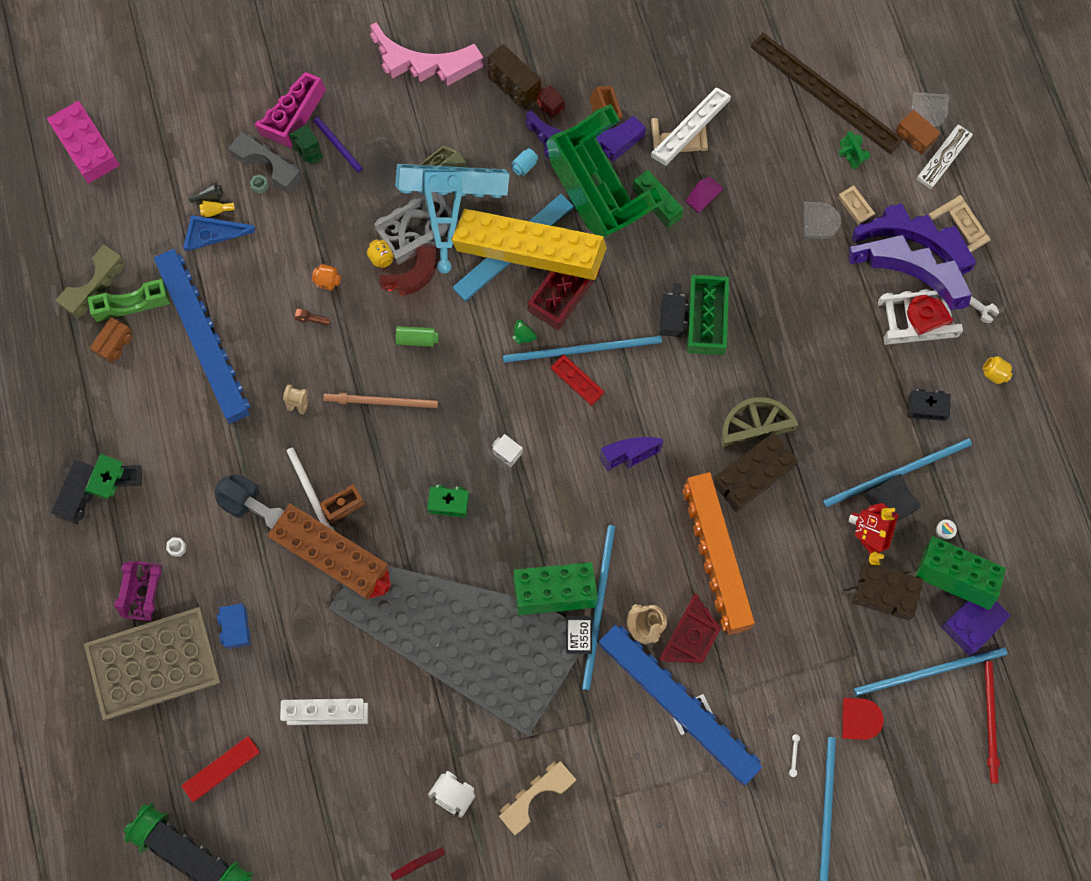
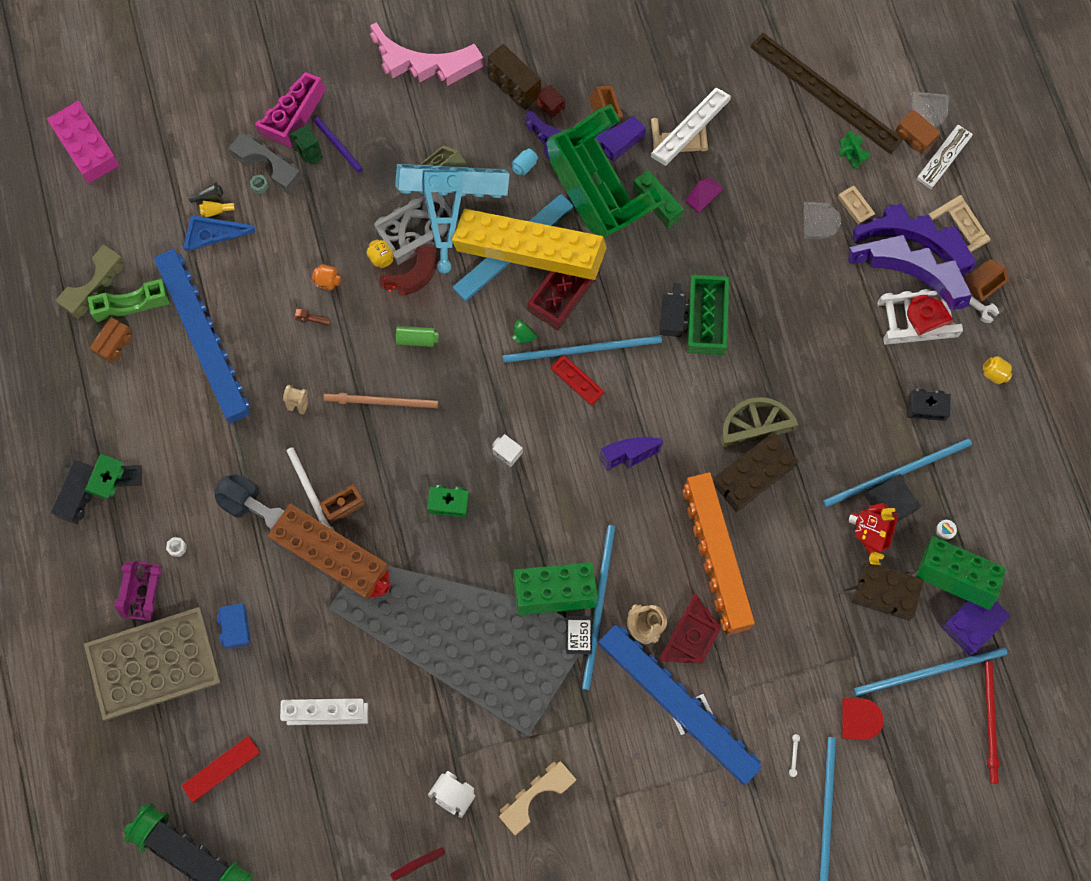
(986, 279): none -> dark orange brick

